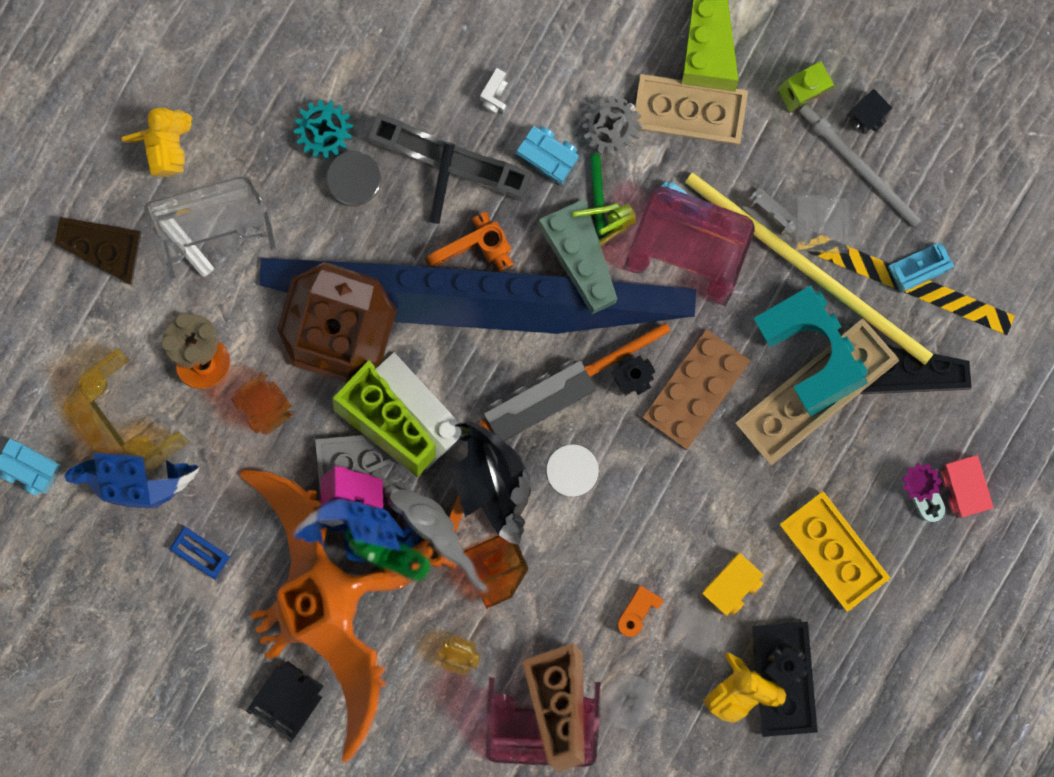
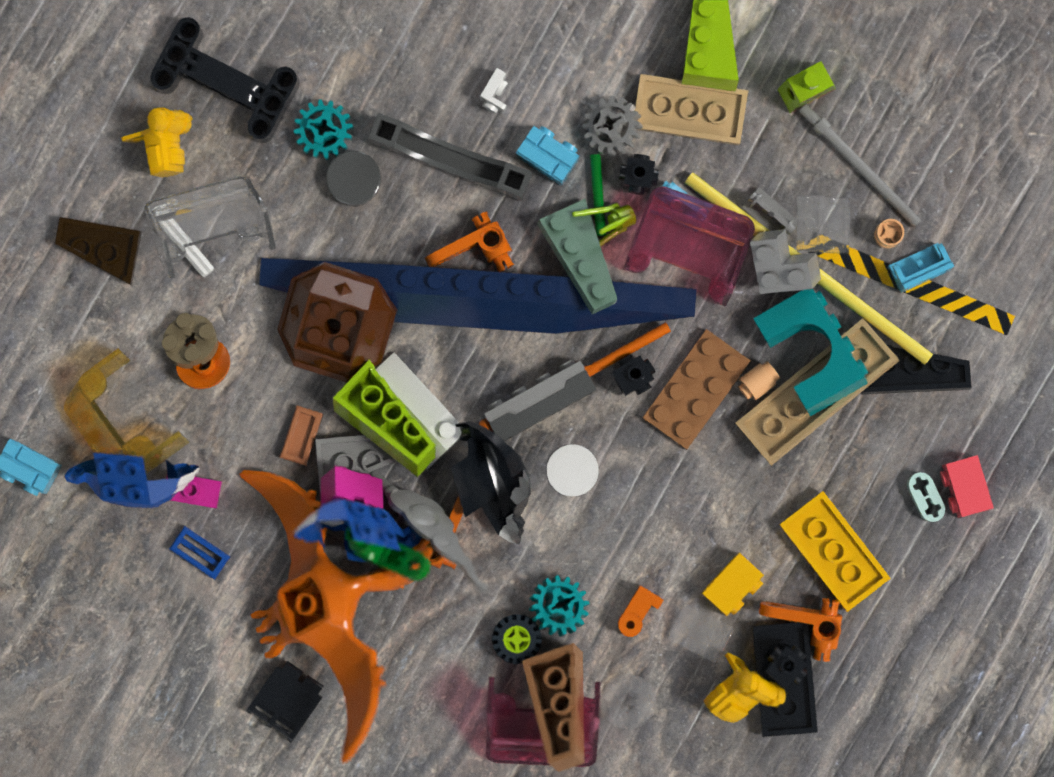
(200, 492): none -> dark pink plate
(224, 79): none -> black beam
(263, 404): clear orange brick -> none
(301, 435): none -> nougat tile
(442, 182): black bar -> none
(458, 655): clear yellow head -> none
(498, 567): clear orange slope -> none
(516, 638): none -> black wheel
(564, 616): none -> teal gear
(635, 184): none -> black brick
(758, 381): none -> light nougat brick
(778, 269): none -> light grey brick
(822, 641): none -> orange piece
(869, 113): black brick -> none
(889, 229): none -> light nougat wheel
(921, 482): magenta piece -> none

